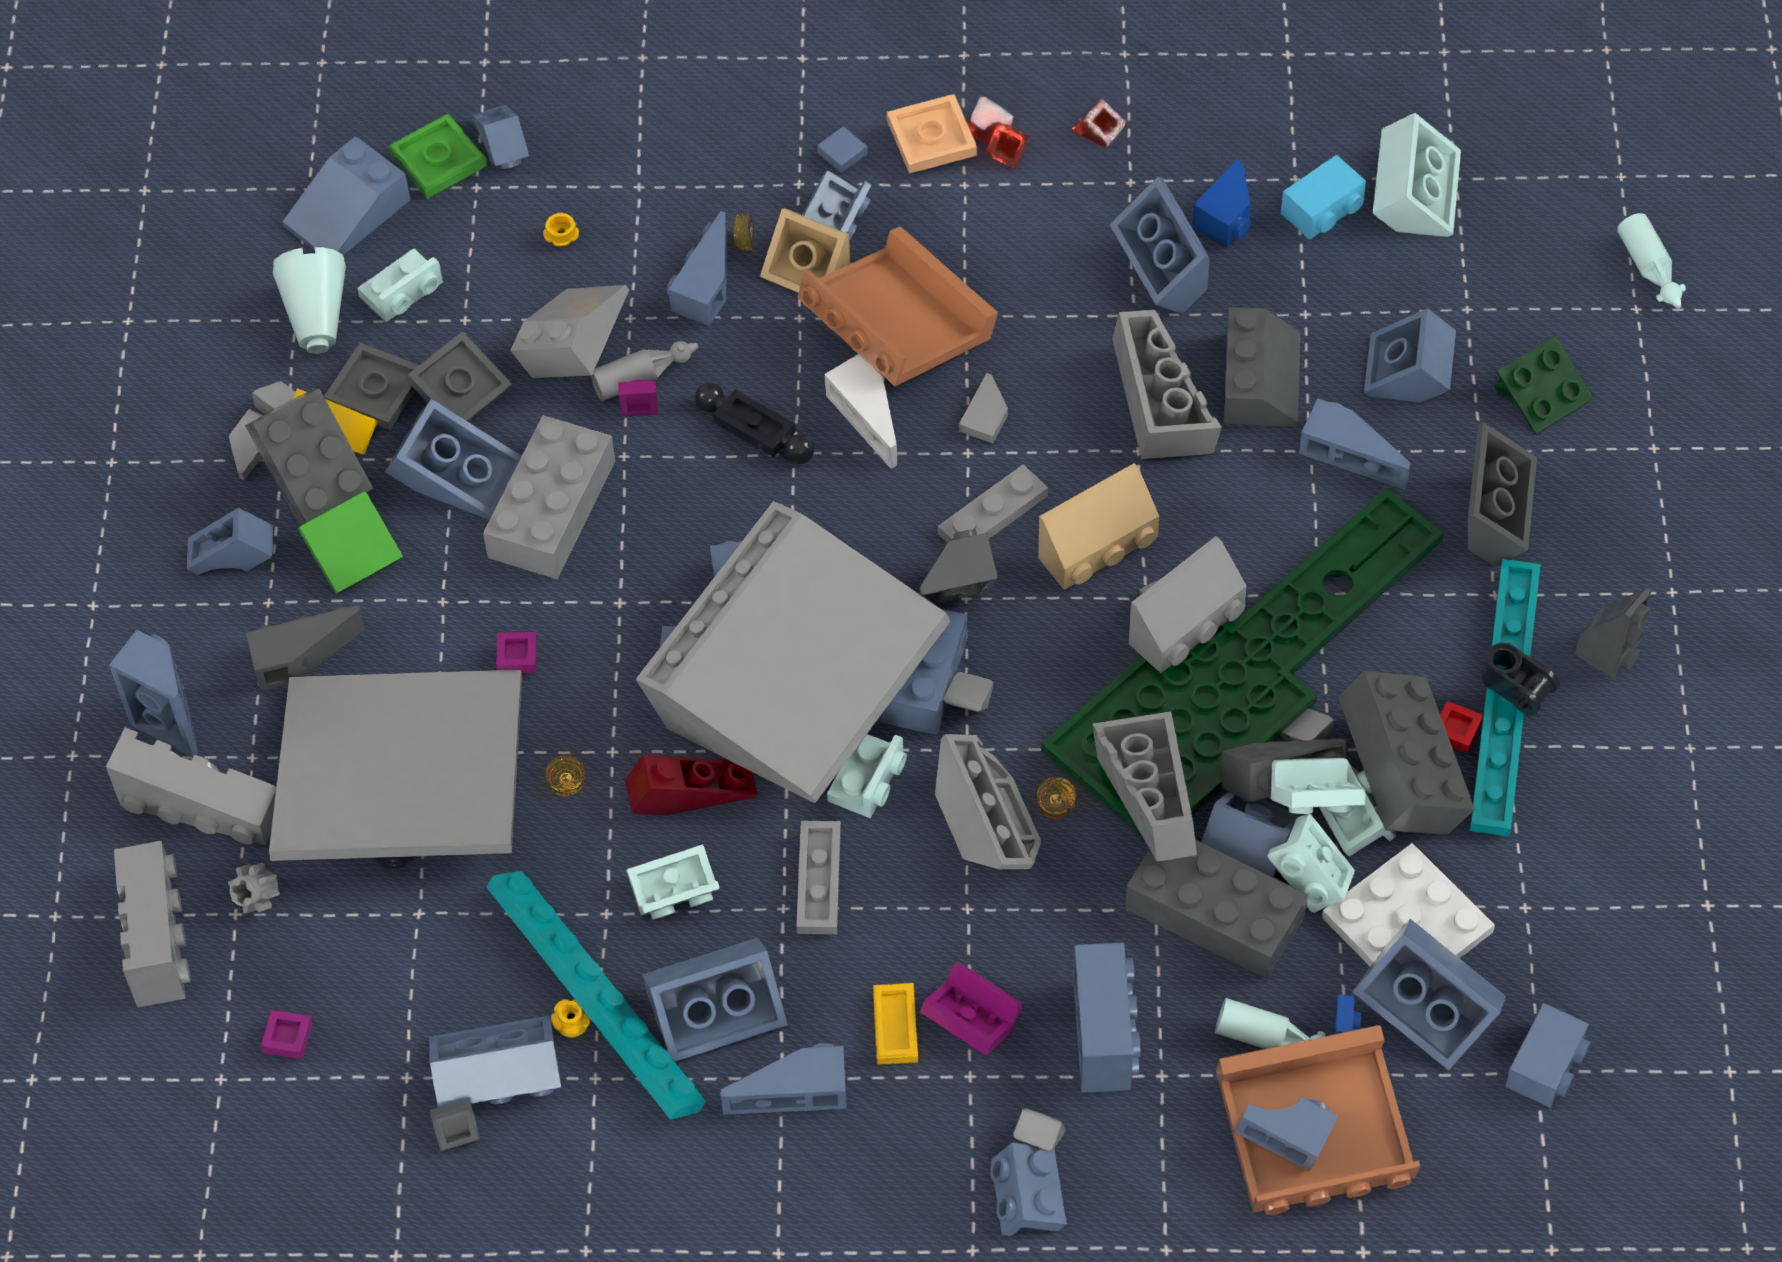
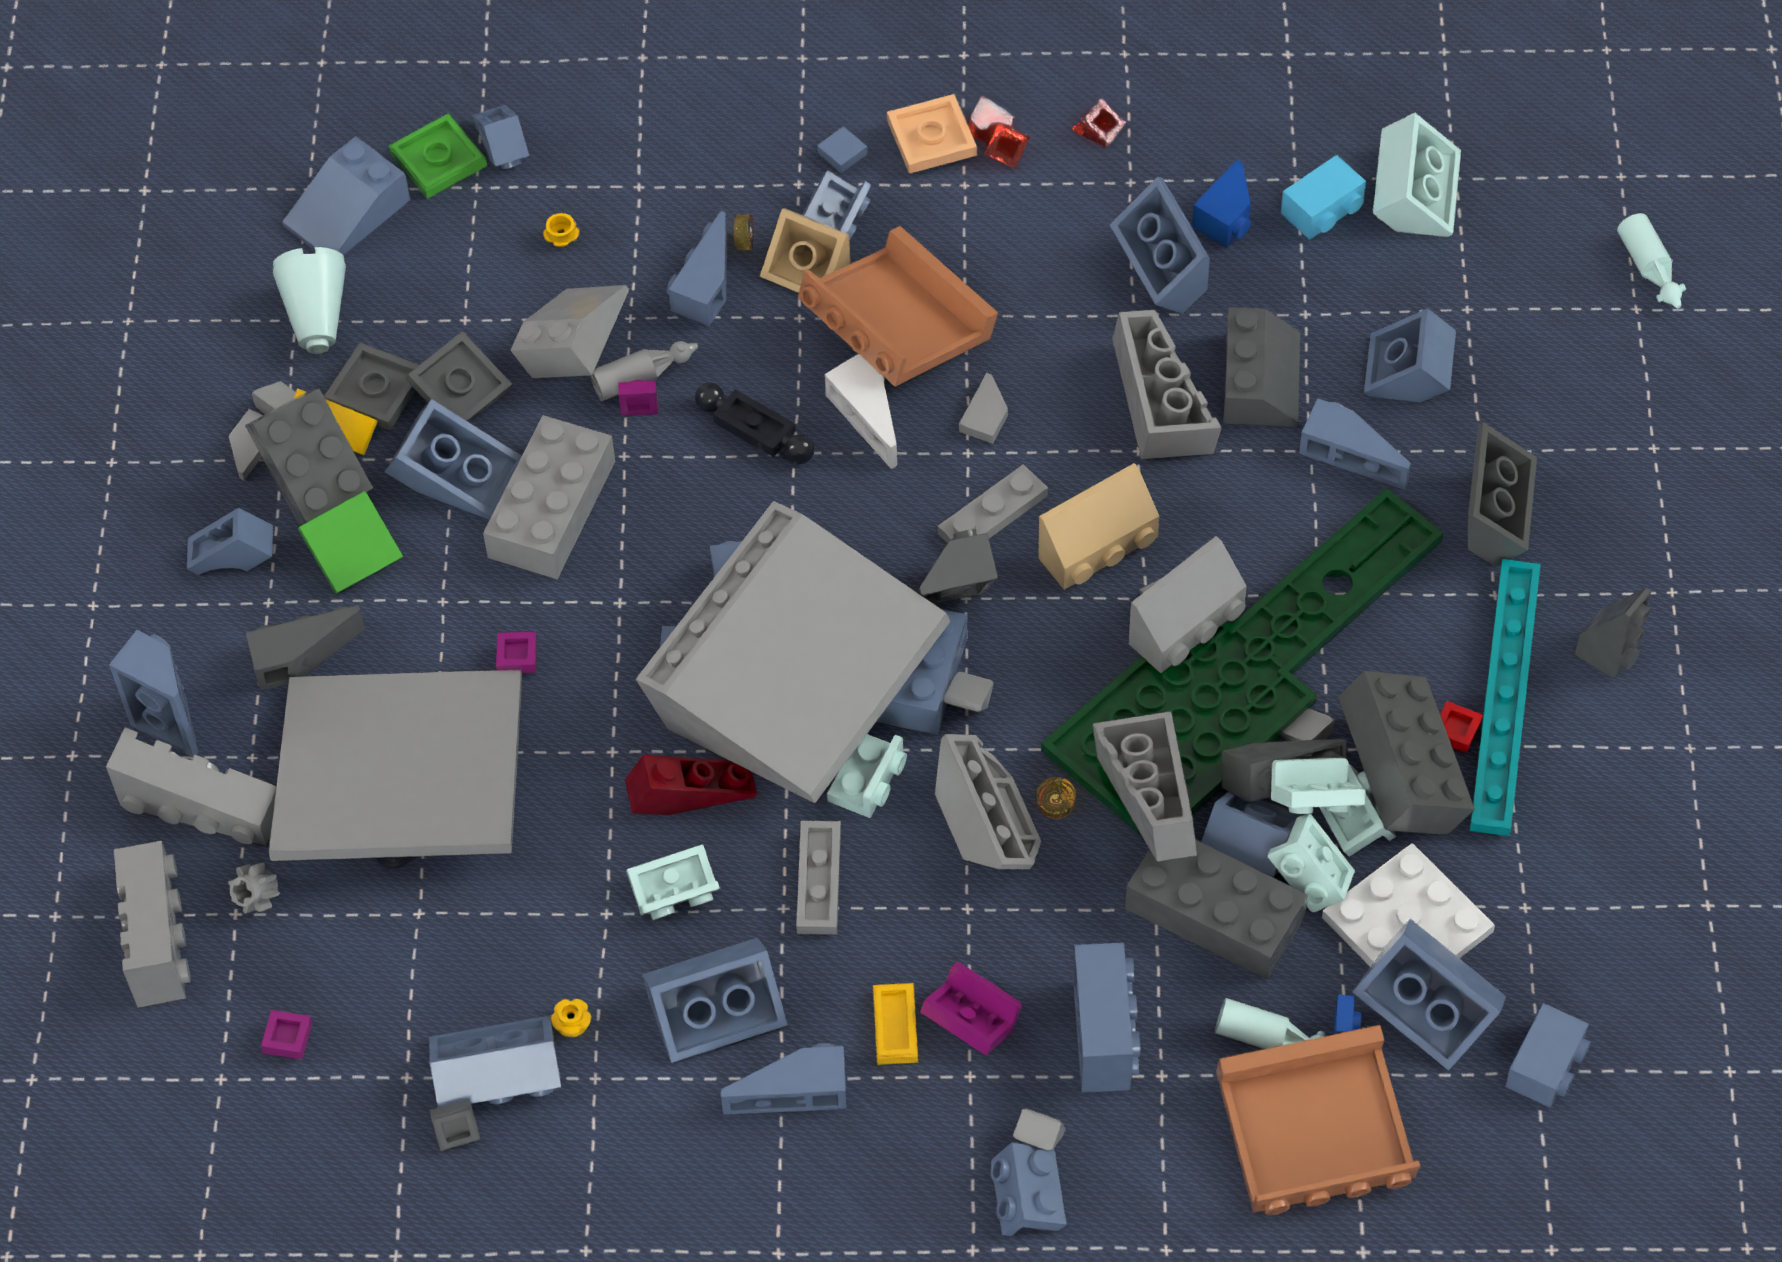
(401, 284): light aqua bracket -> none
(565, 776): clear yellow tile -> none
(596, 995): teal plate -> none
(1290, 1132): sand blue arch -> none
(1521, 678): black piece -> none
(1543, 384): dark green hinge -> none

